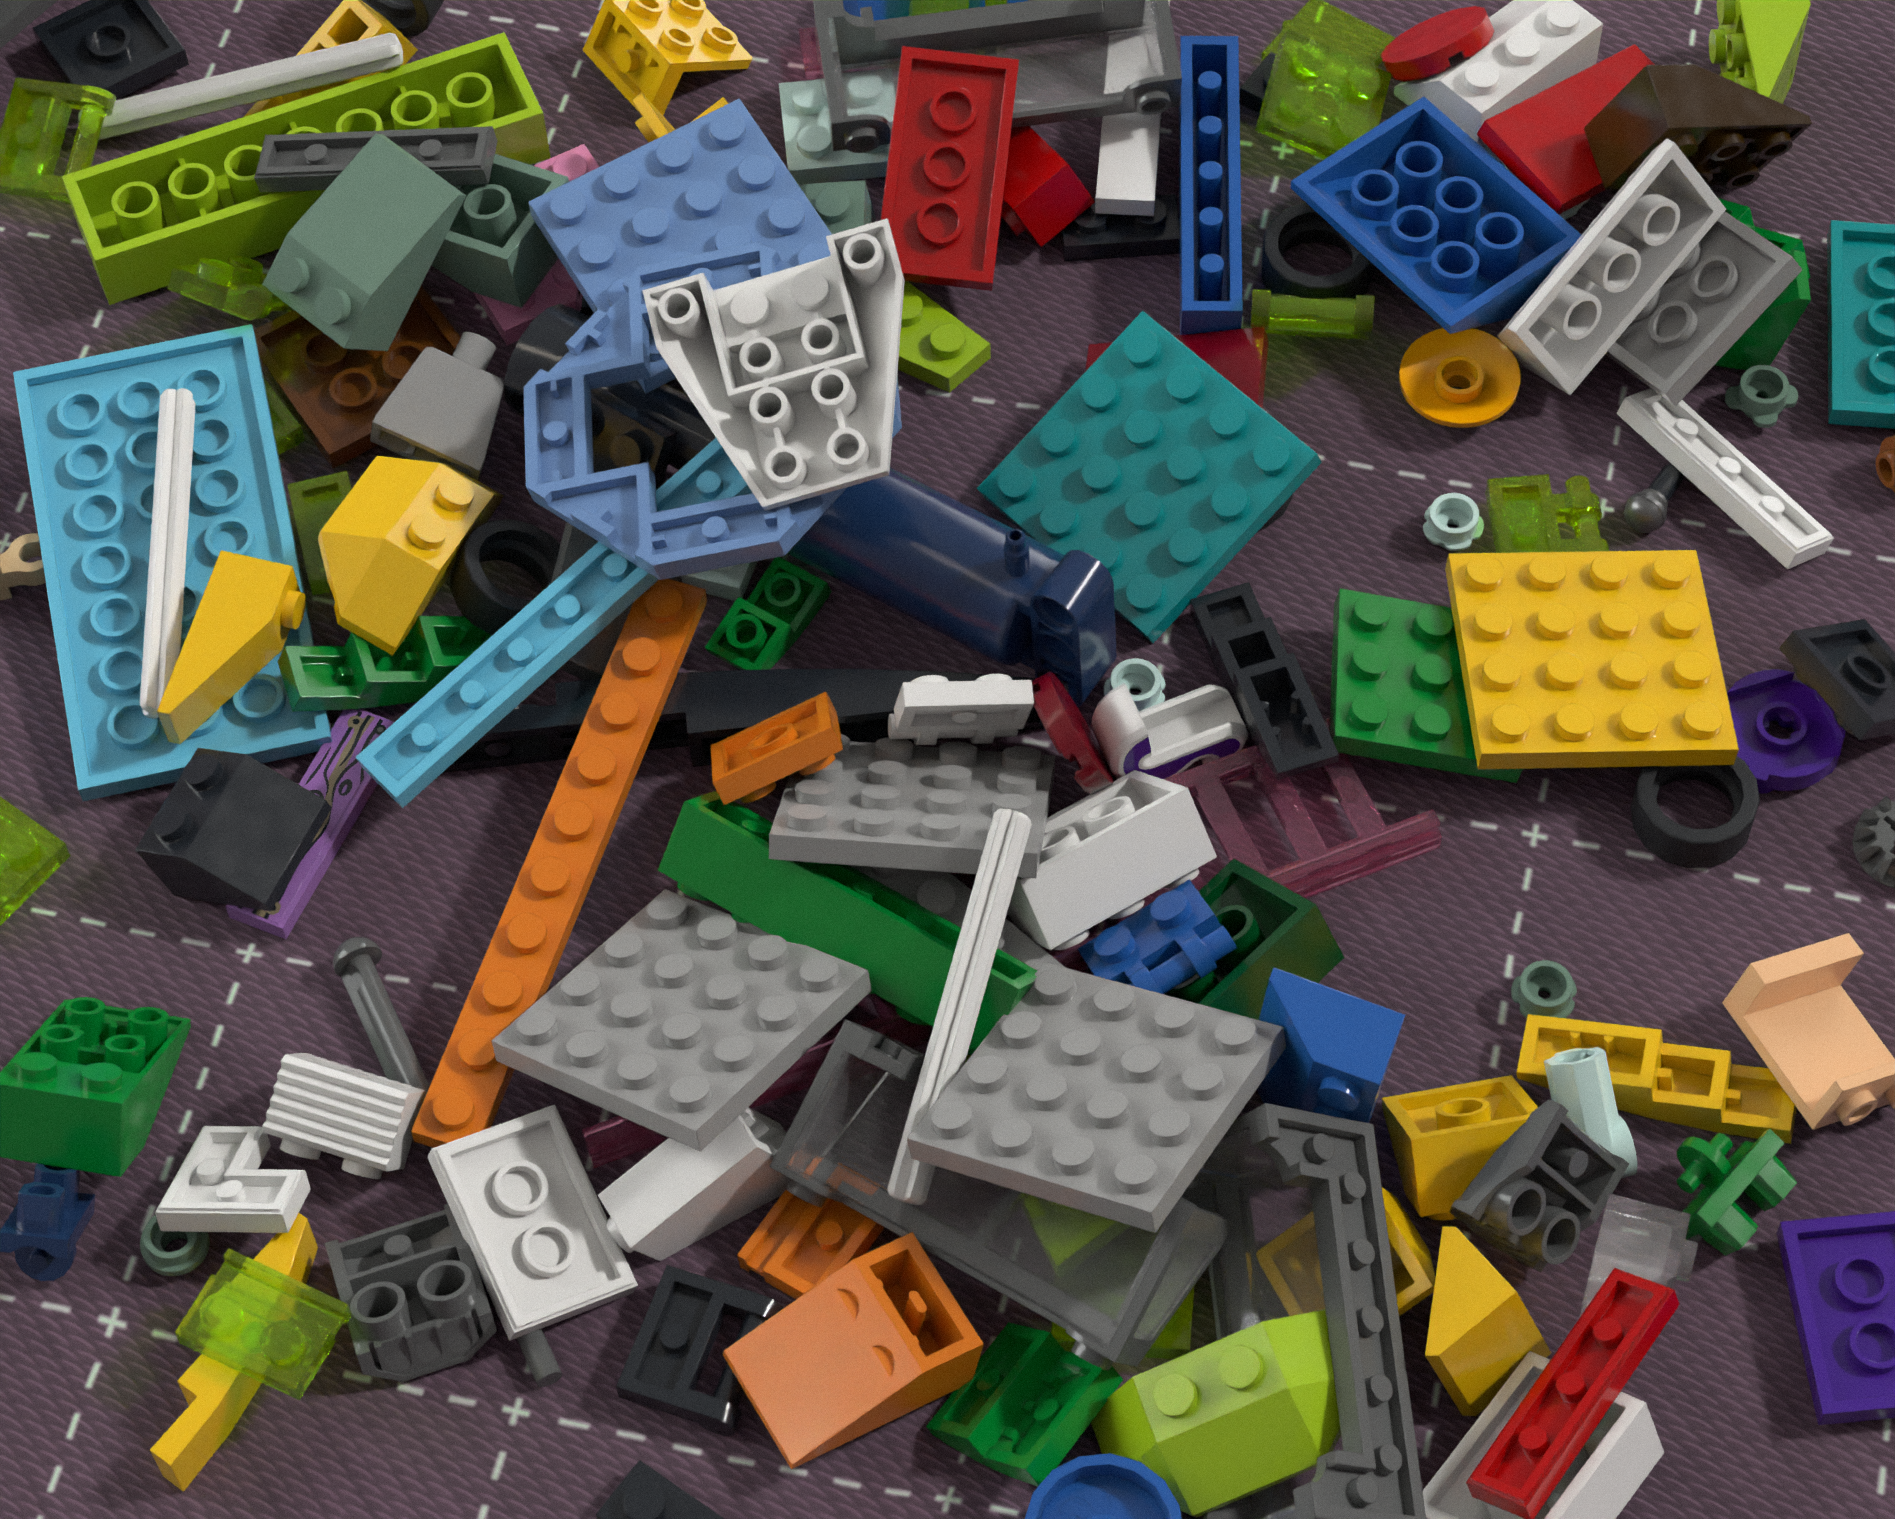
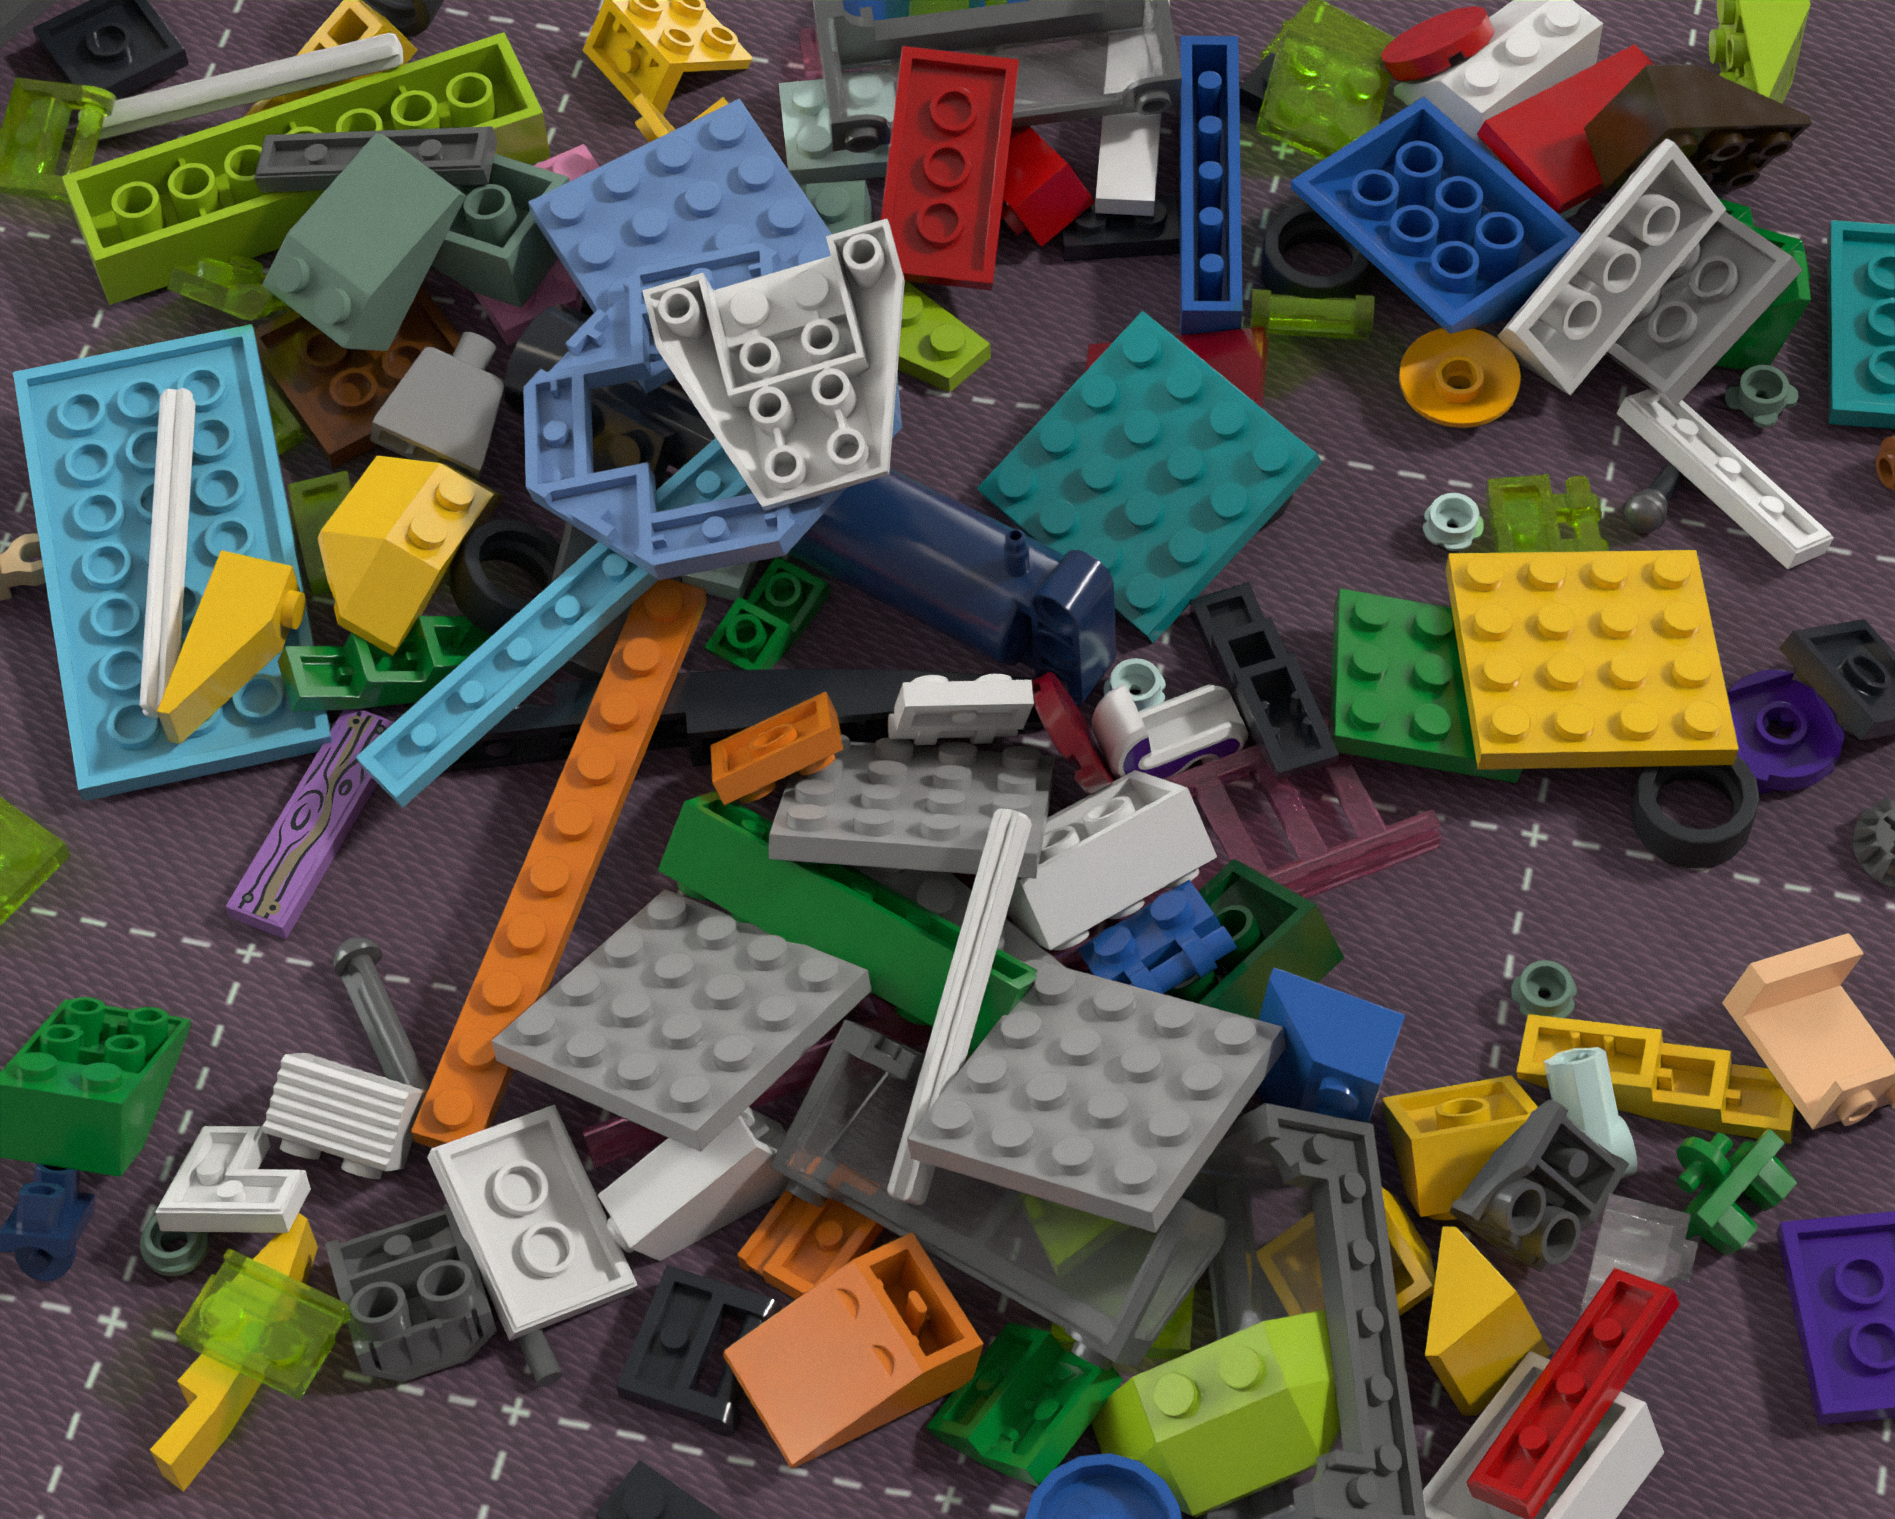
(231, 831): black slope -> none

